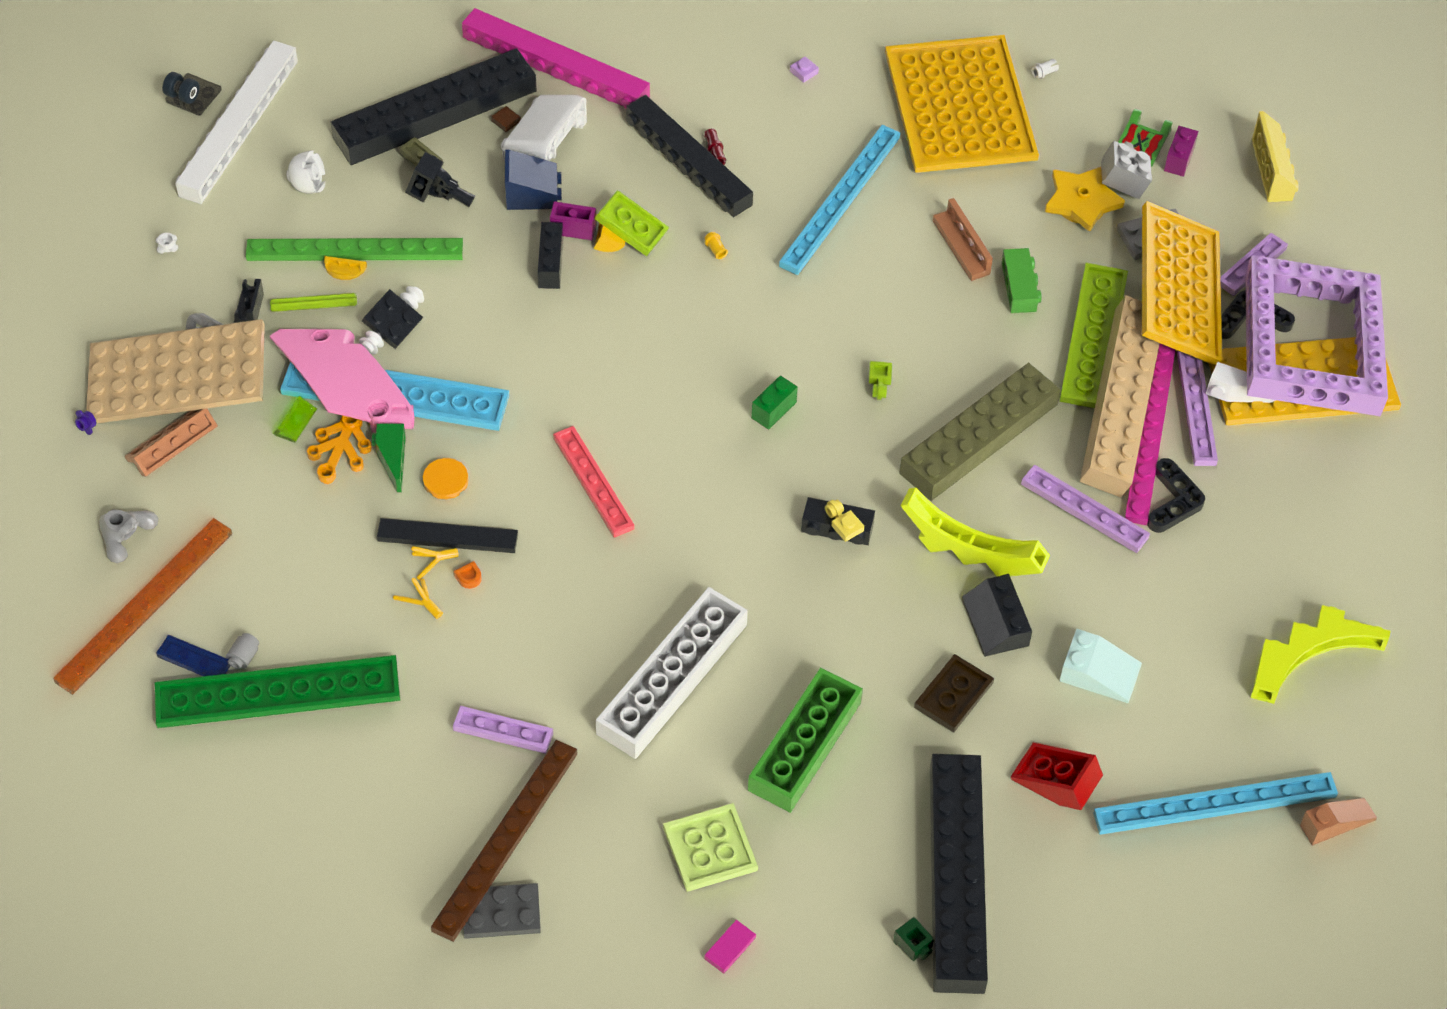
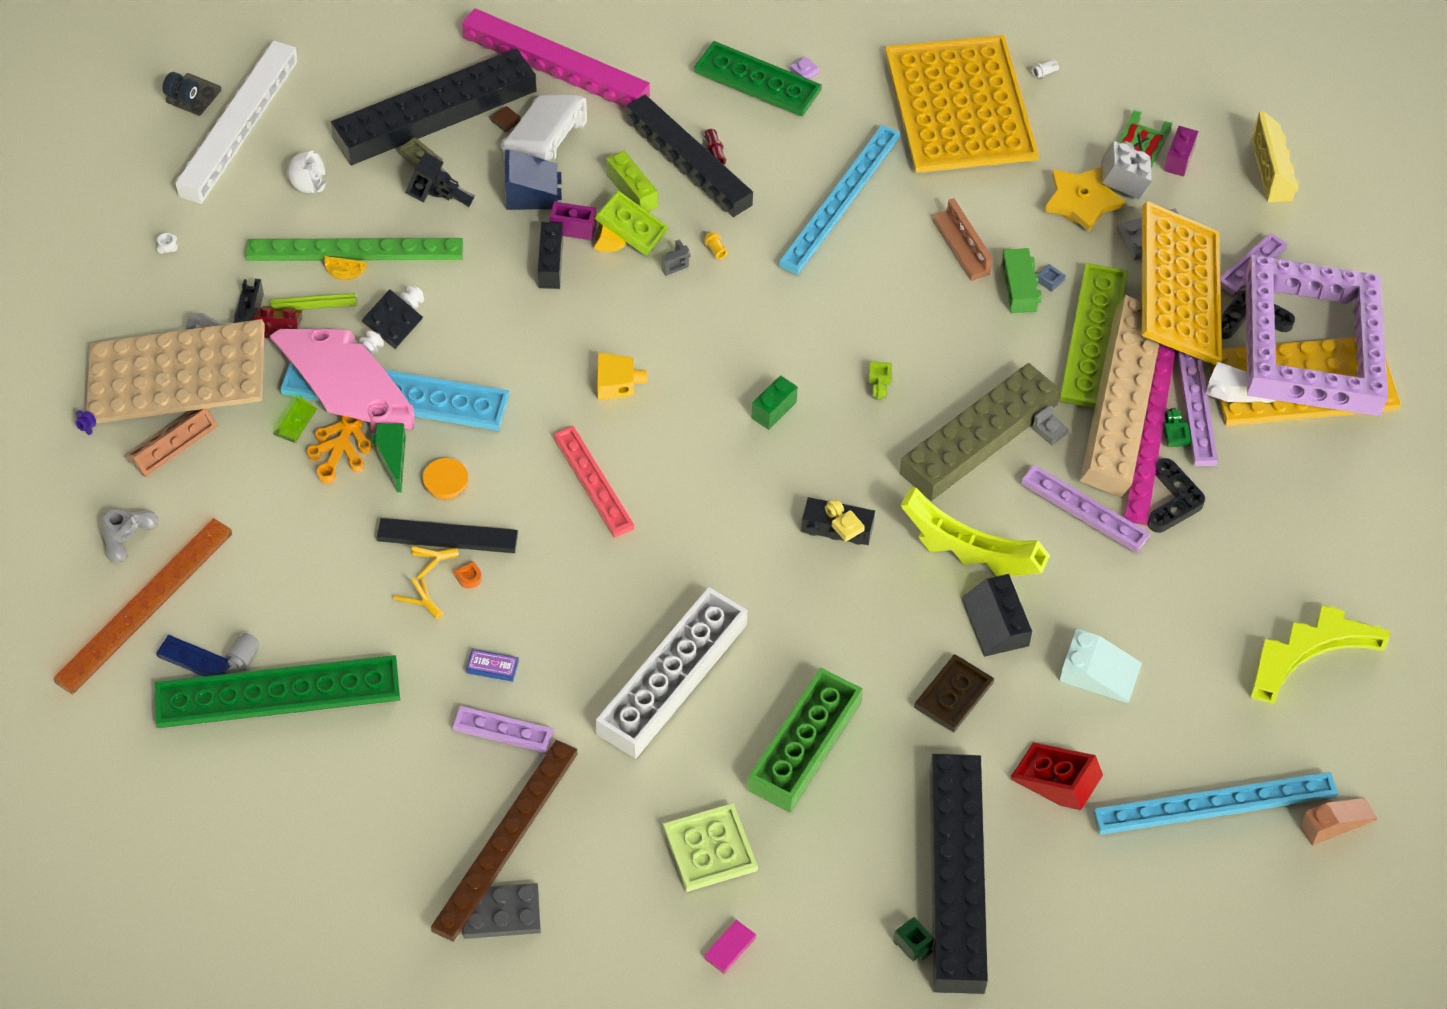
(278, 319): none -> dark red bracket
(492, 665): none -> tile
(617, 376): none -> yellow torso
(631, 180): none -> lime brick
(676, 260): none -> dark grey bracket
(757, 78): none -> green plate
(1048, 426): none -> light grey bracket
(1050, 277): none -> sand blue tile
(1176, 433): none -> green plate

